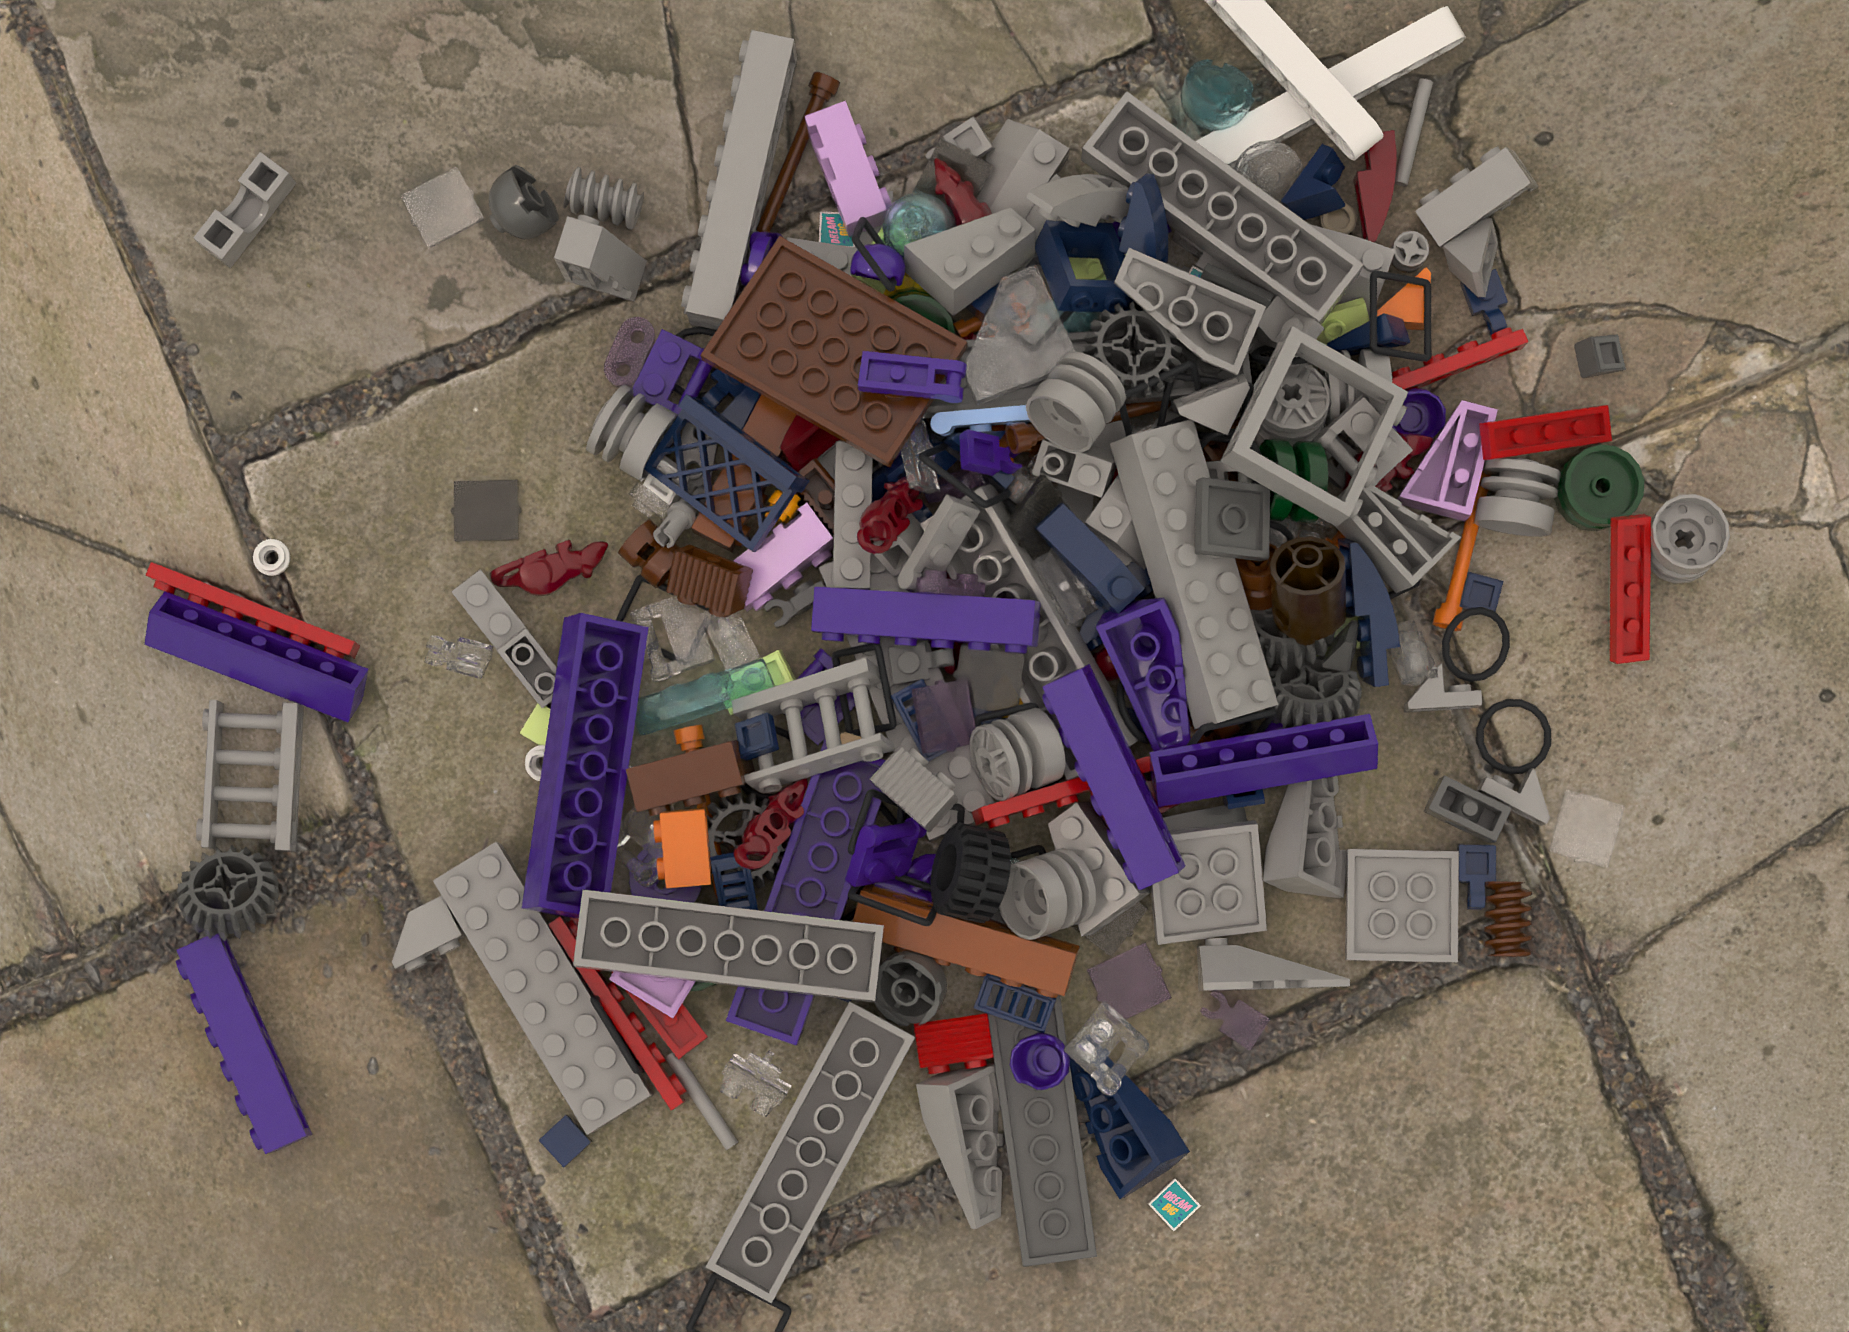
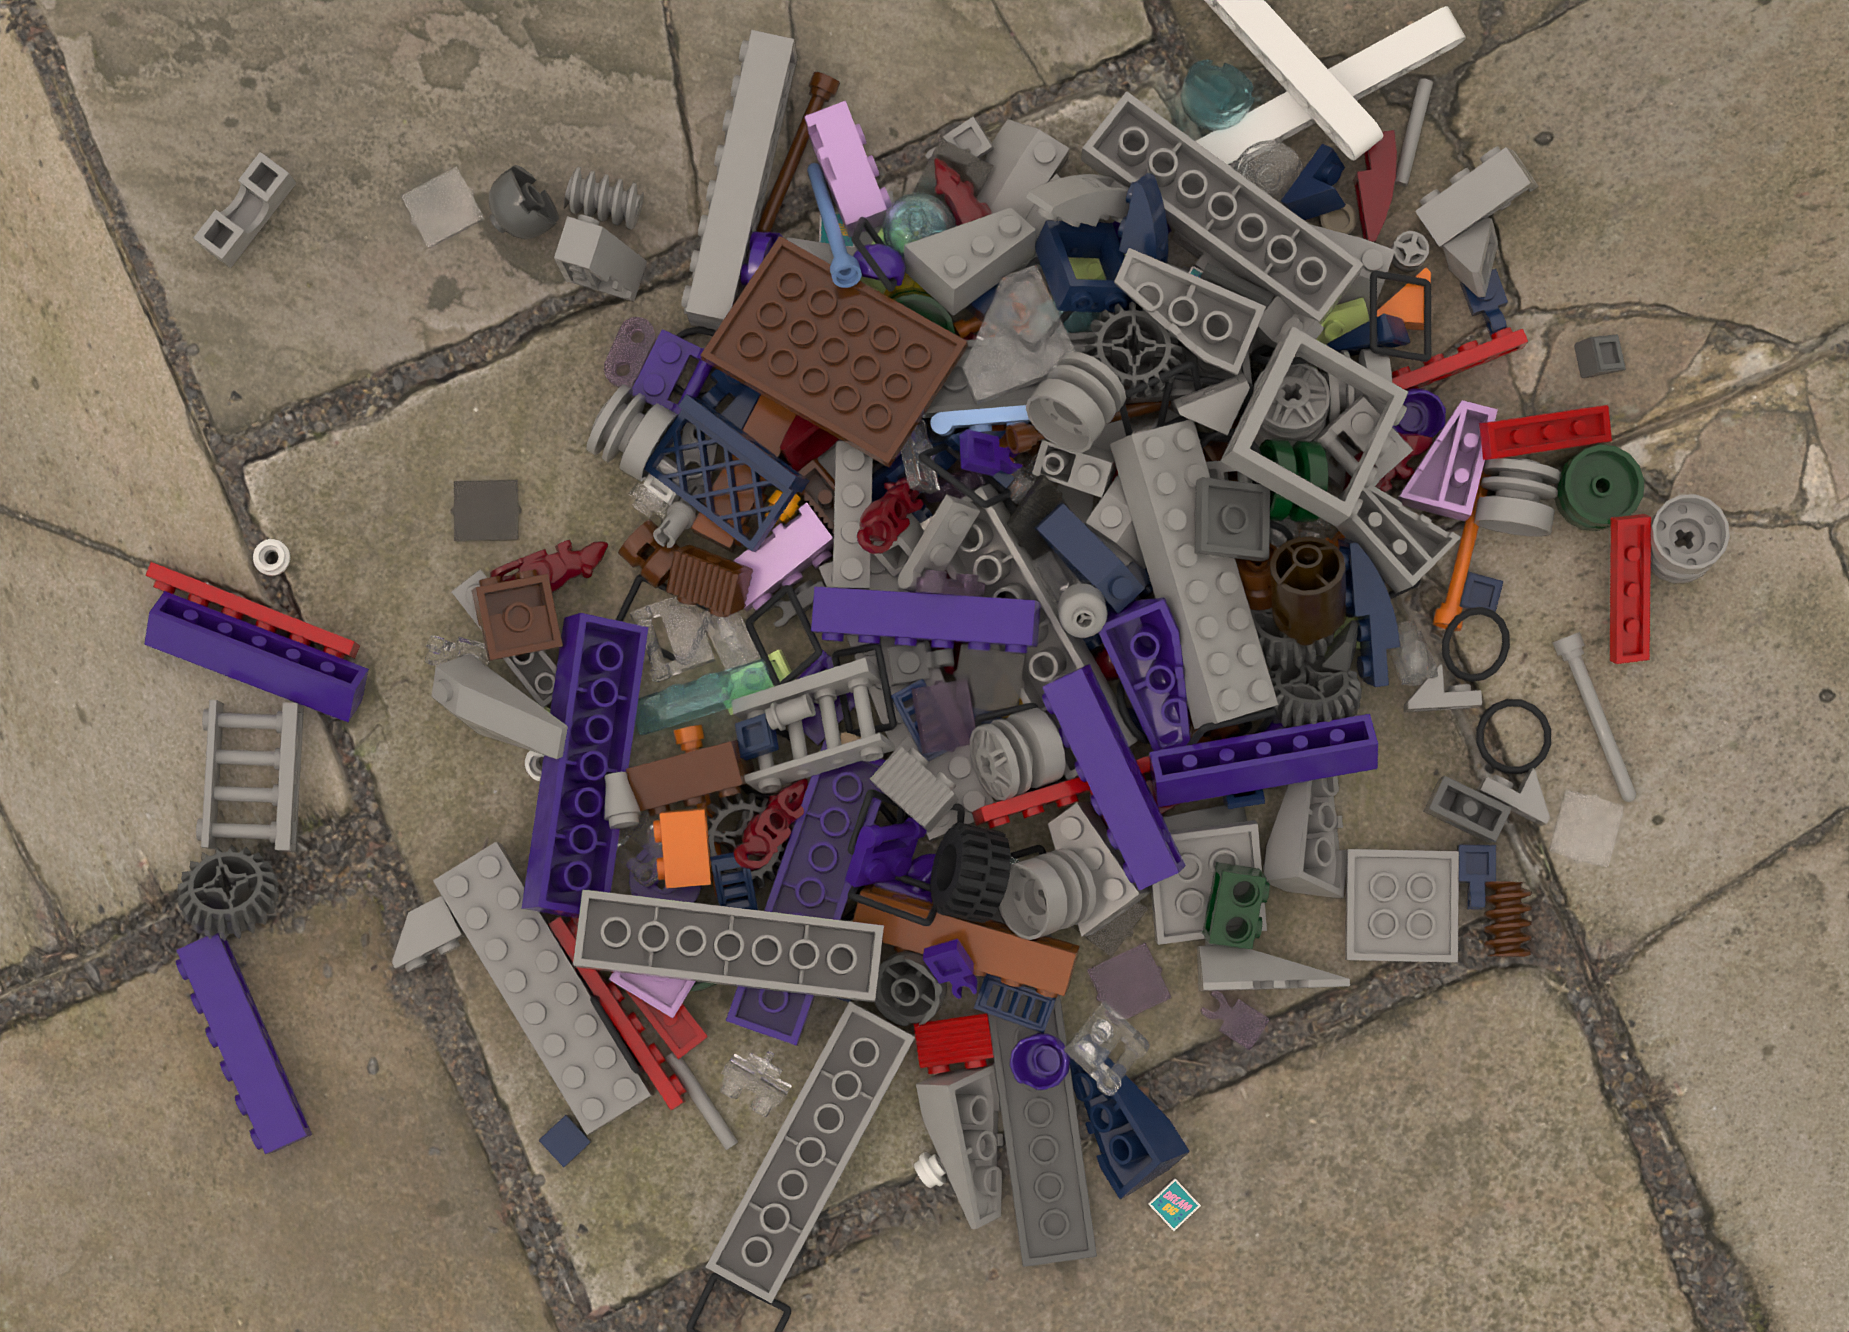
(496, 707): none -> light grey wedge
(517, 615): none -> reddish brown plate
(620, 802): none -> light grey cone
(787, 589): none -> black piece
(789, 712): none -> light grey pin
(844, 267): none -> medium blue piece
(911, 376): dark purple plate -> none
(930, 1170): none -> white plate
(951, 963): none -> dark purple plate
(1082, 610): none -> light grey head
(1225, 905): none -> dark green brick
(1571, 650): none -> light grey piece

